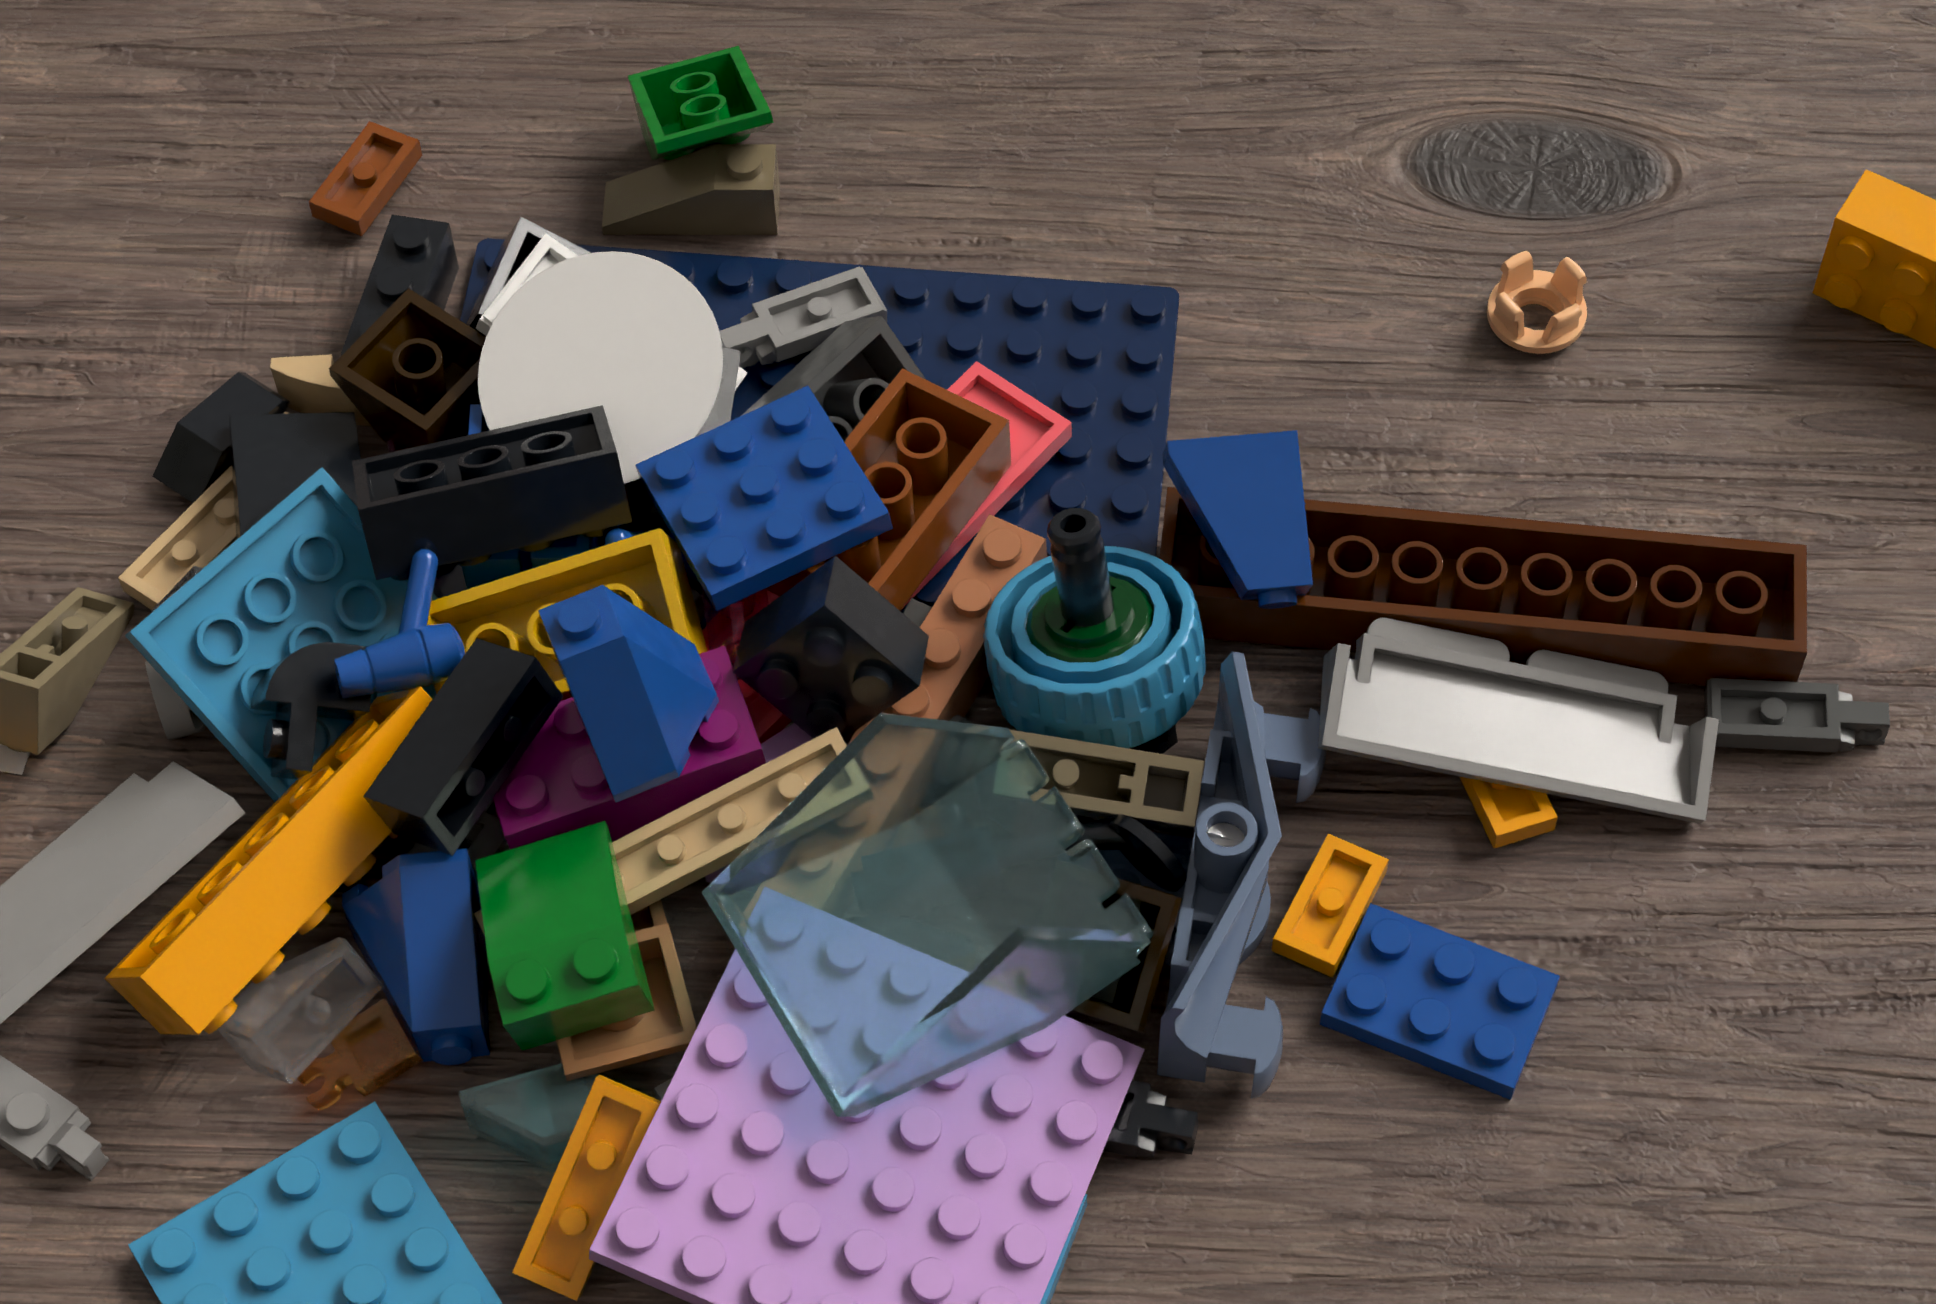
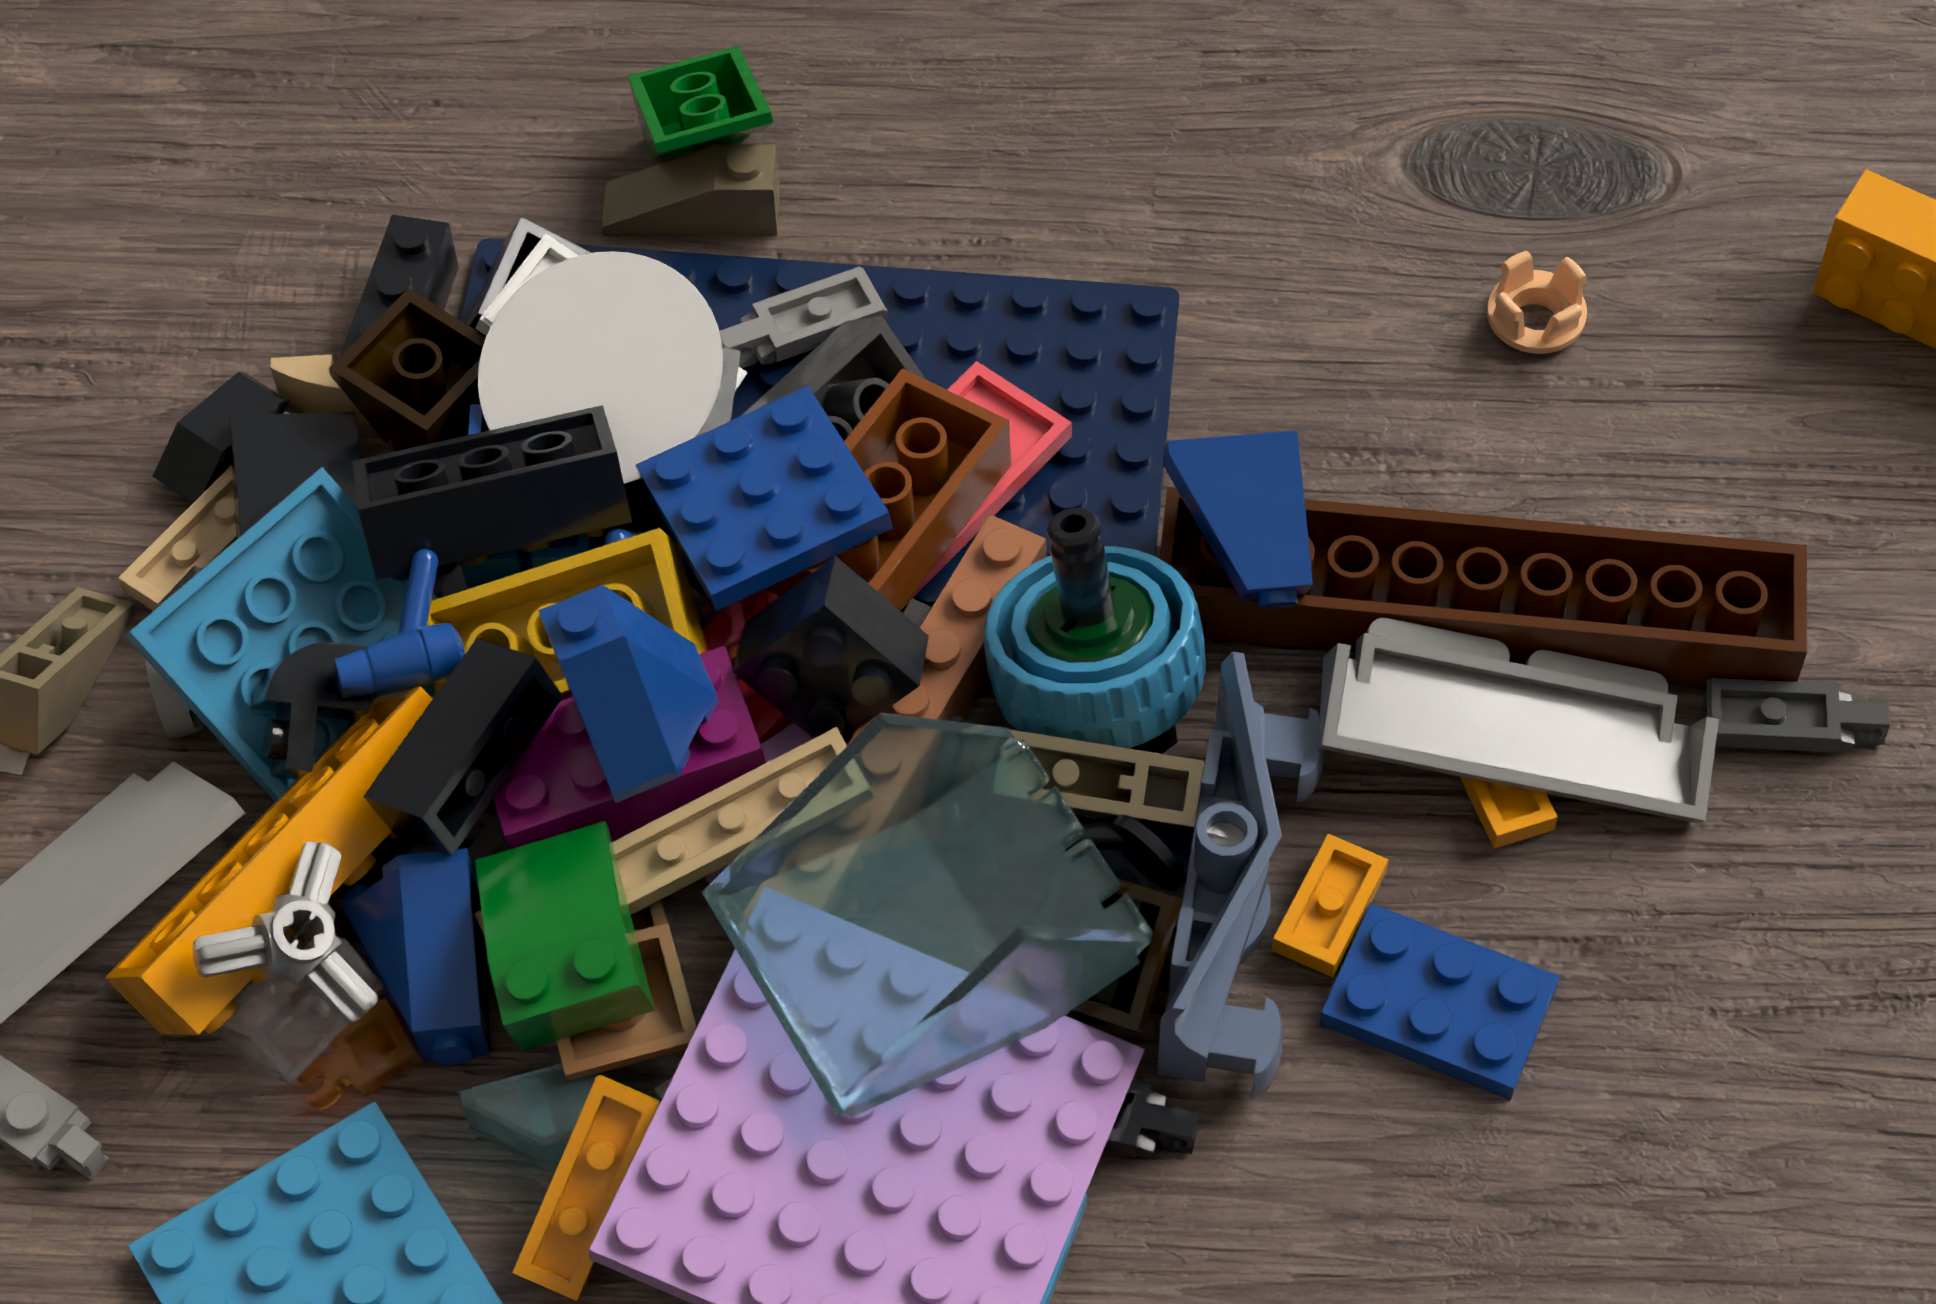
(308, 914): none -> light grey bush
(365, 178): dark orange plate -> none

